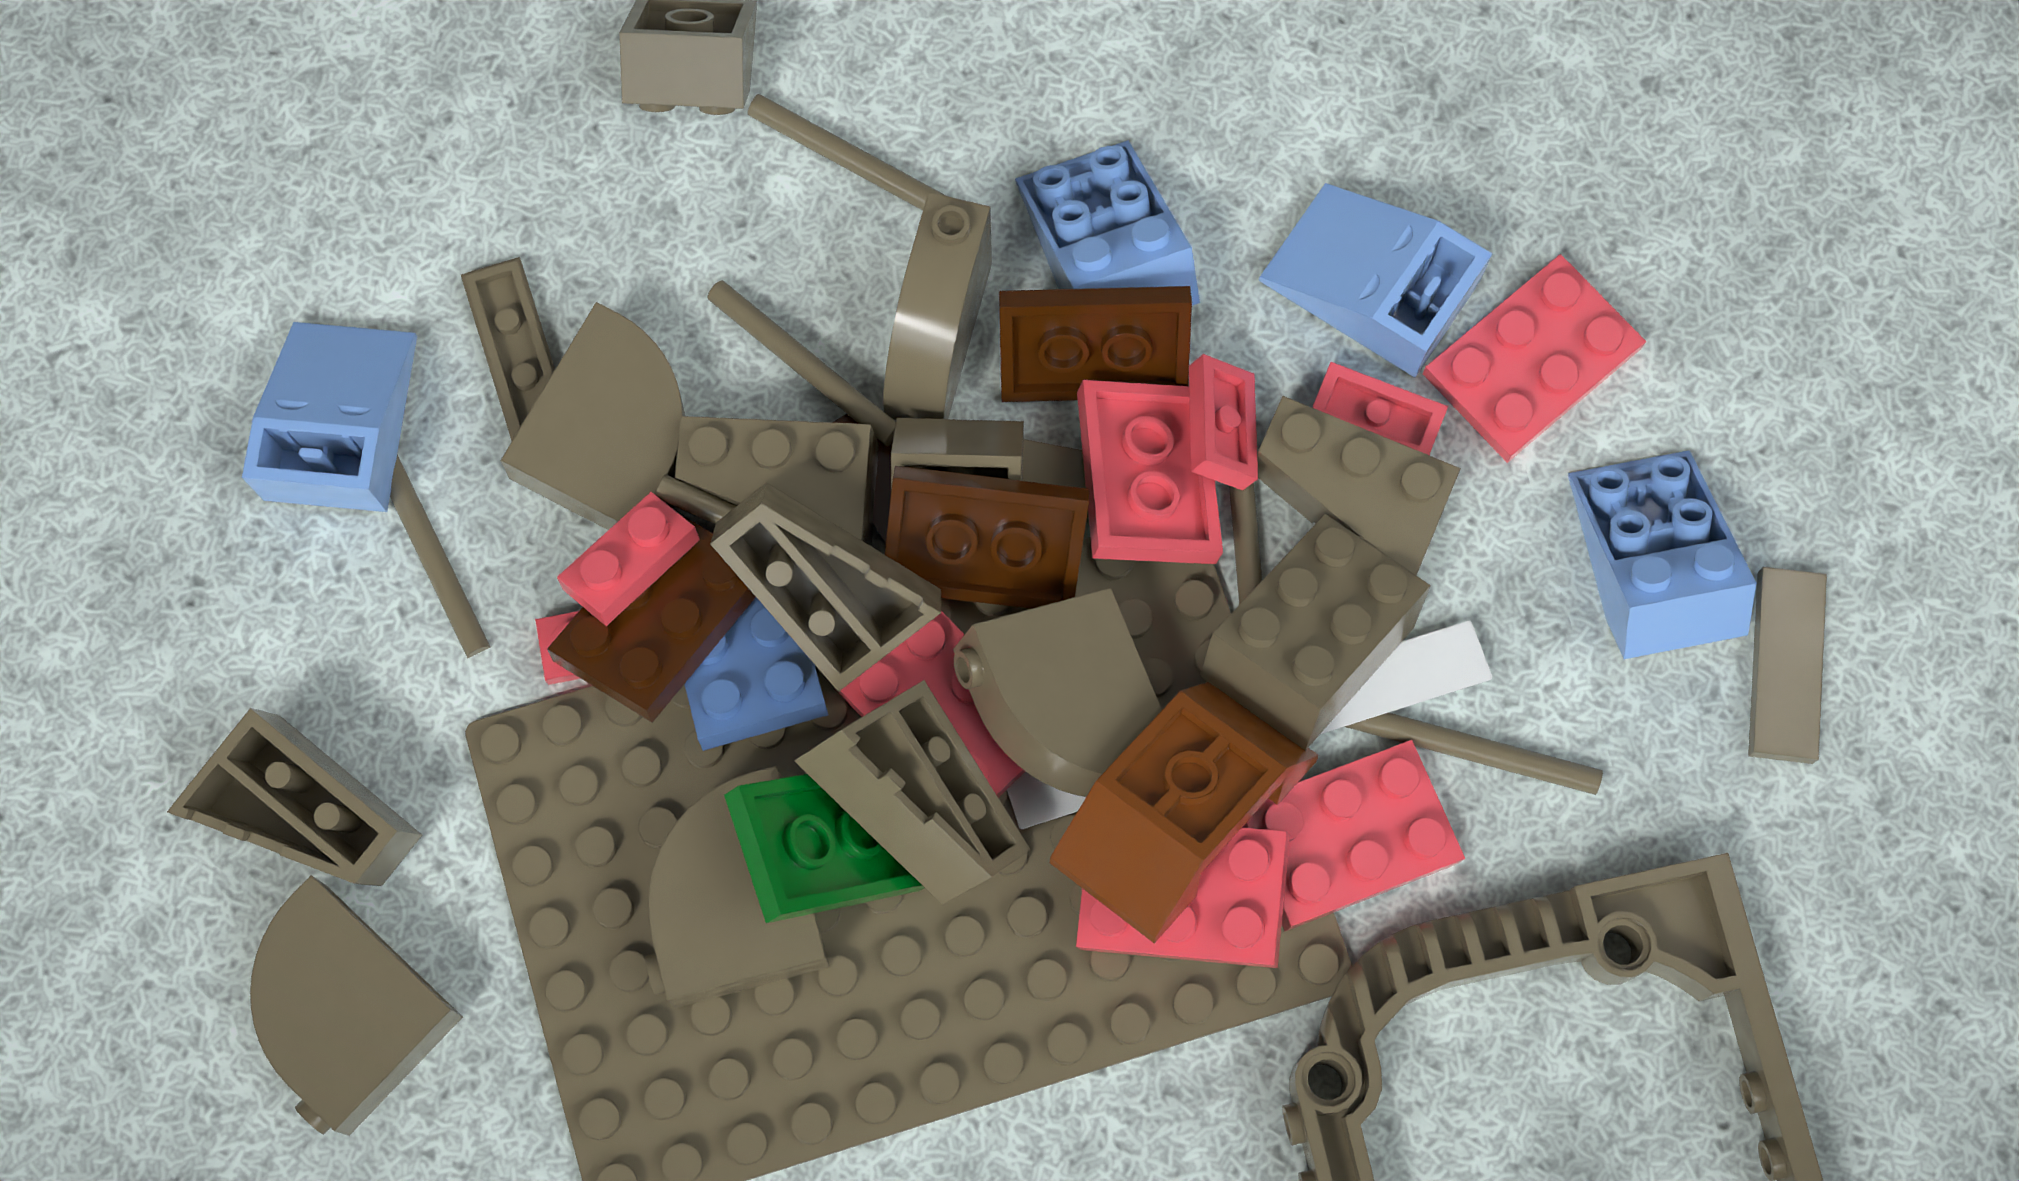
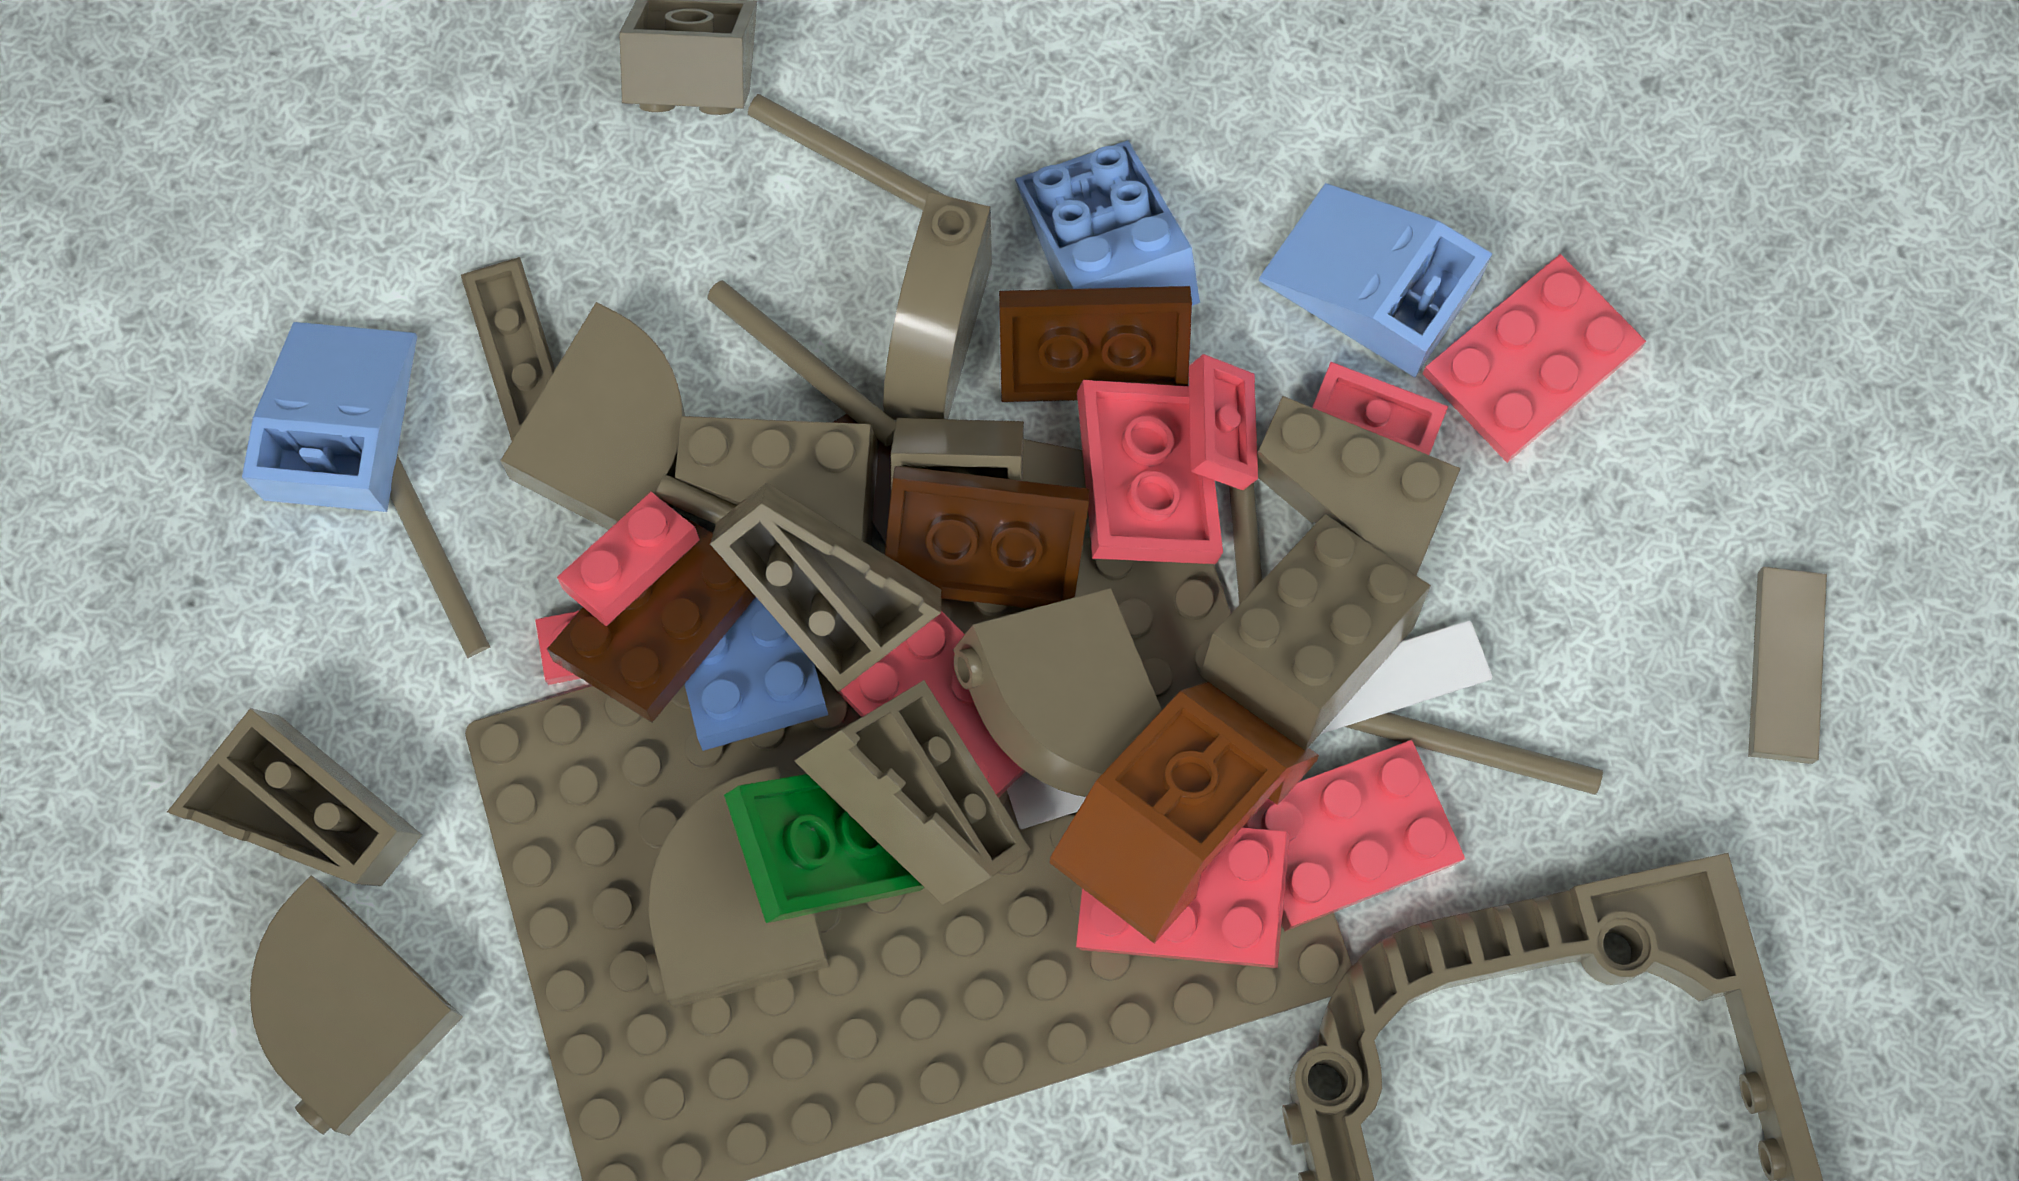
(1662, 555): light blue slope -> none

